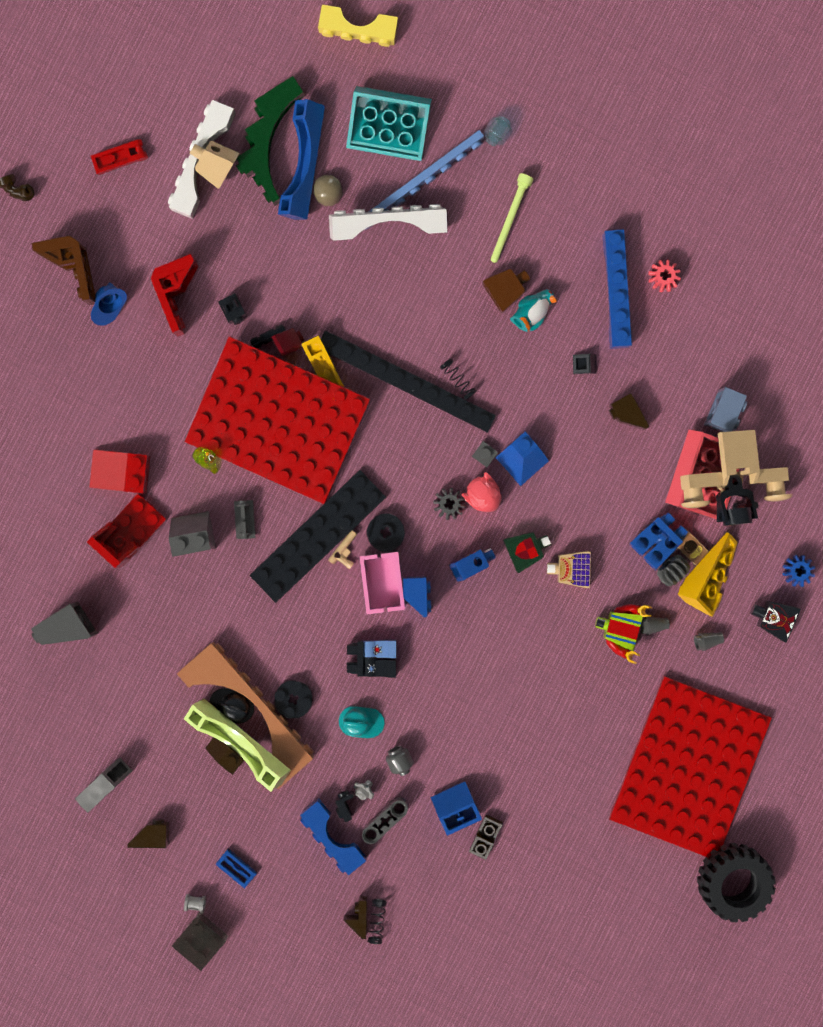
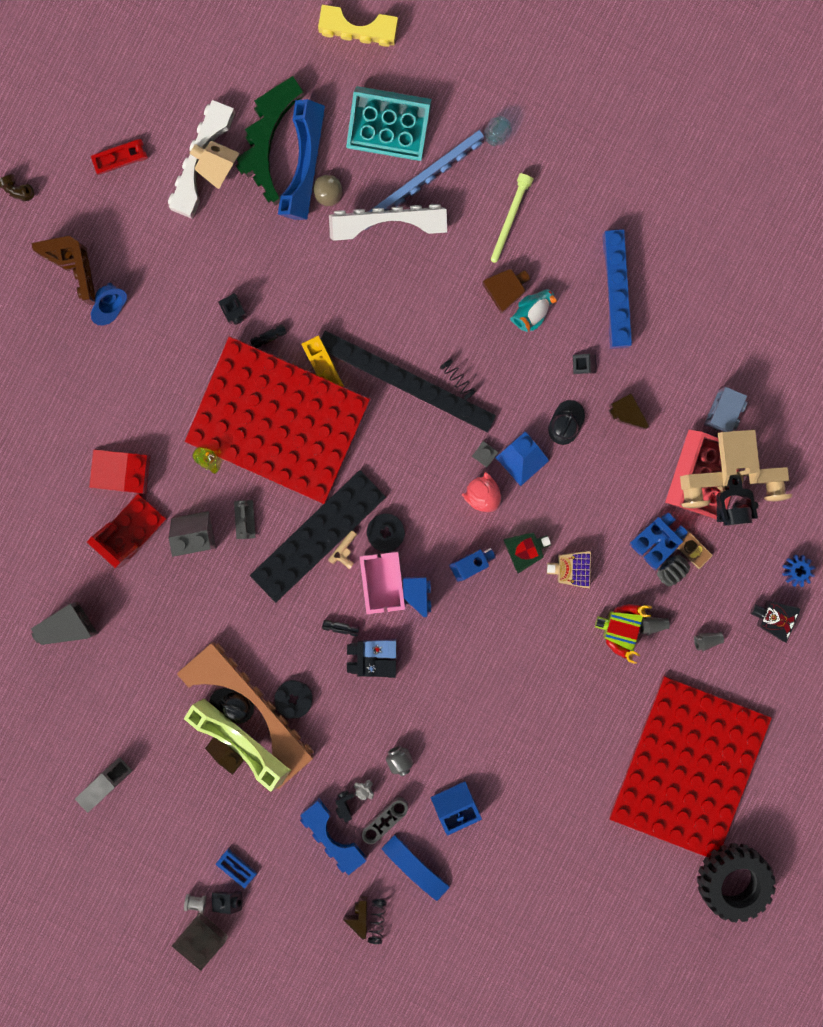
(153, 835): dark brown slope -> none
(179, 274): red bracket -> none
(226, 902): none -> black bracket
(288, 341): dark red slope -> none
(340, 628): none -> black axle
(361, 722): teal piece -> none
(415, 868): none -> blue slope
(455, 506): dark grey gear -> none
(485, 836): dark brown slope -> none
(566, 422): none -> black piece
(669, 282): coral gear -> none
(704, 582): yellow wedge -> none

